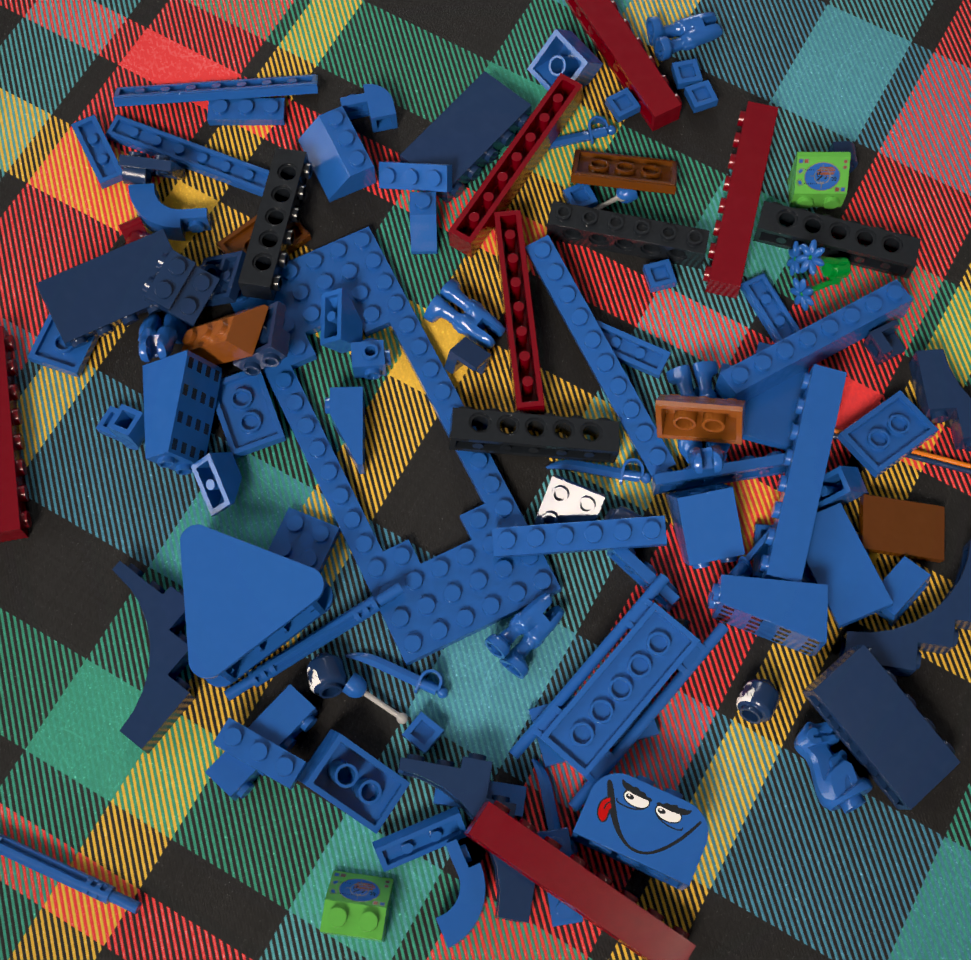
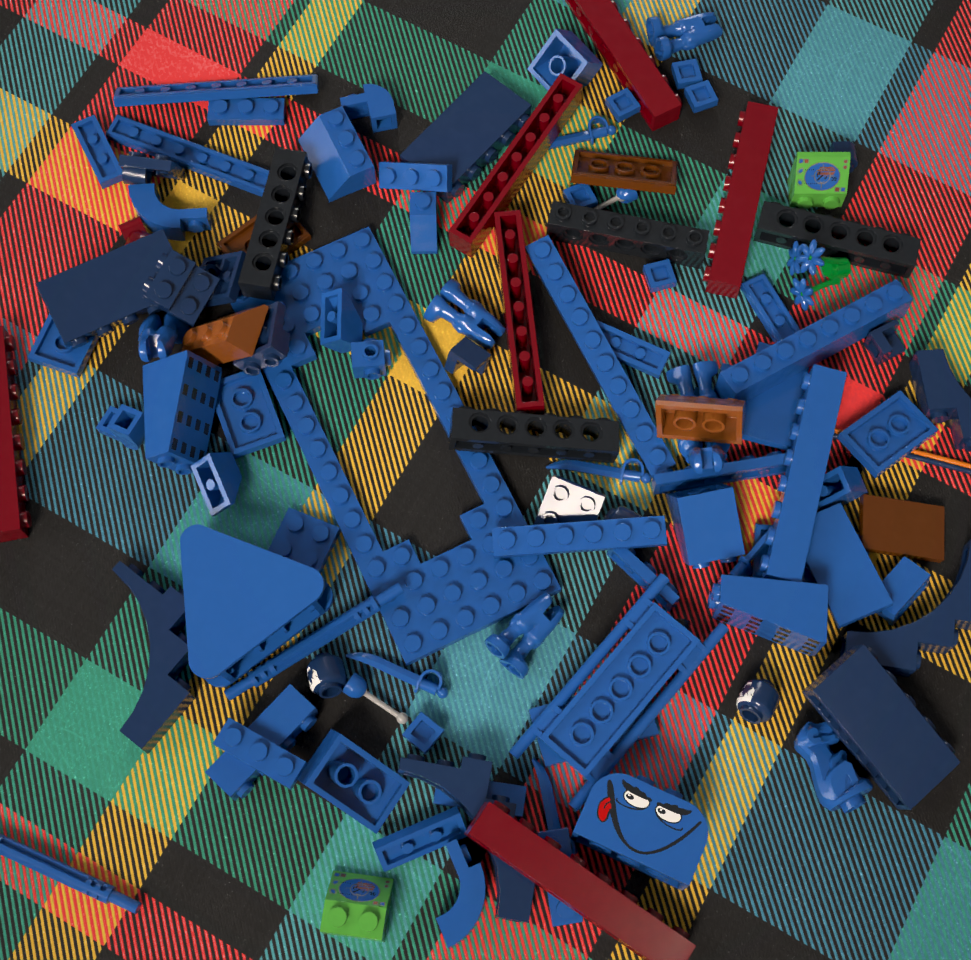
(347, 414): blue slope -> none

